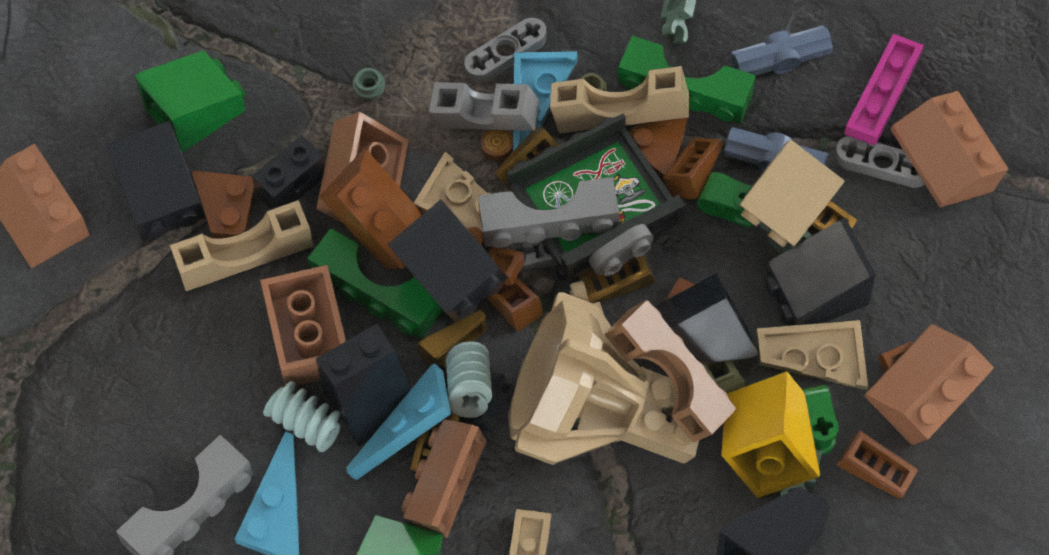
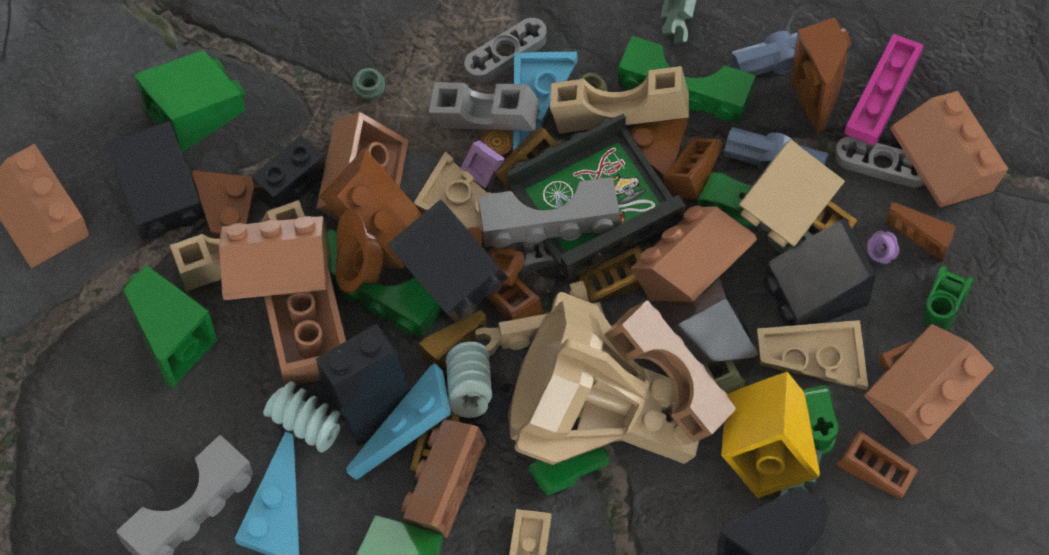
(170, 323): none -> green slope
(274, 257): none -> nougat slope
(357, 253): none -> dark orange piece
(482, 163): none -> lavender plate
(511, 334): none -> tan plate
(566, 473): none -> green slope
(629, 244): light grey plate -> none
(691, 255): none -> nougat slope
(819, 69): none -> dark orange slope
(876, 249): none -> lavender plate
(924, 230): none -> dark orange slope
(946, 295): none -> green piece

